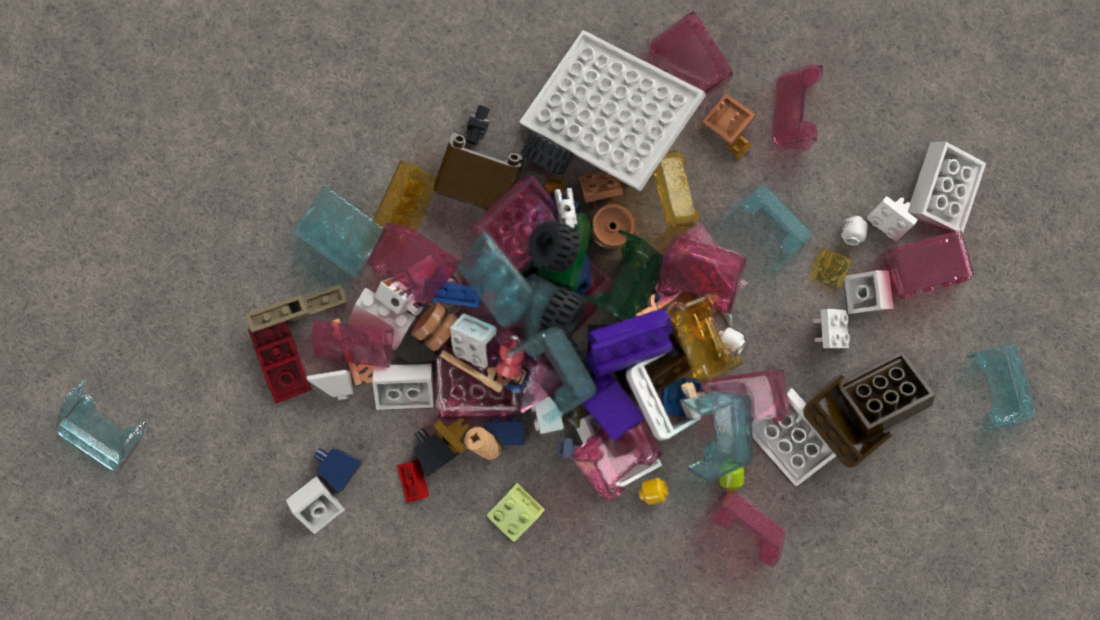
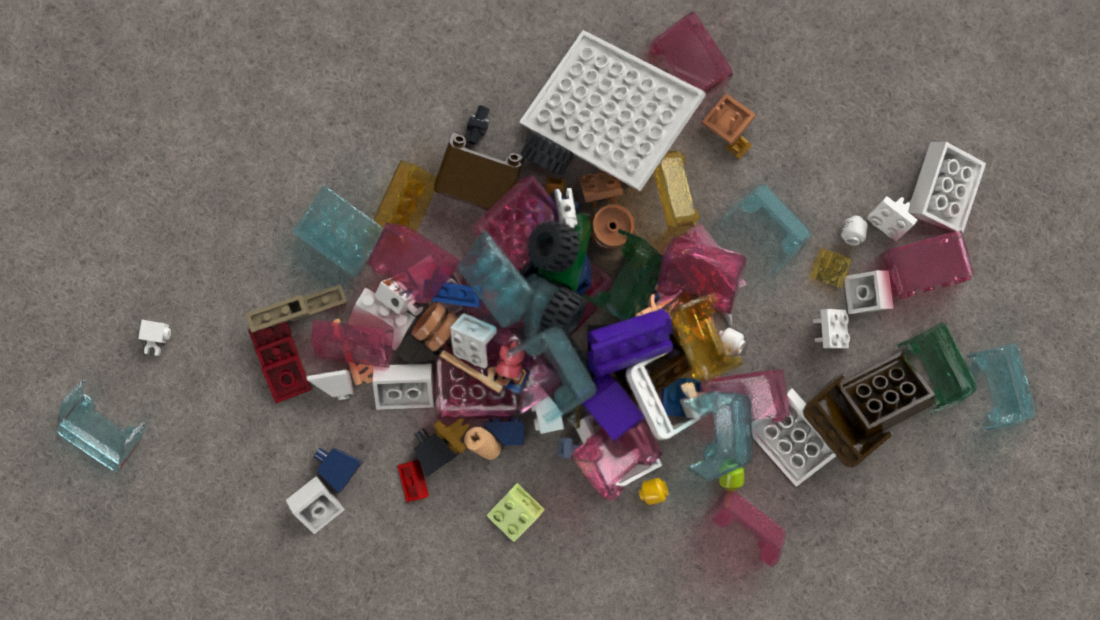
(154, 333): none -> white brick
(788, 123): clear pink windscreen -> none
(944, 365): none -> clear green windscreen

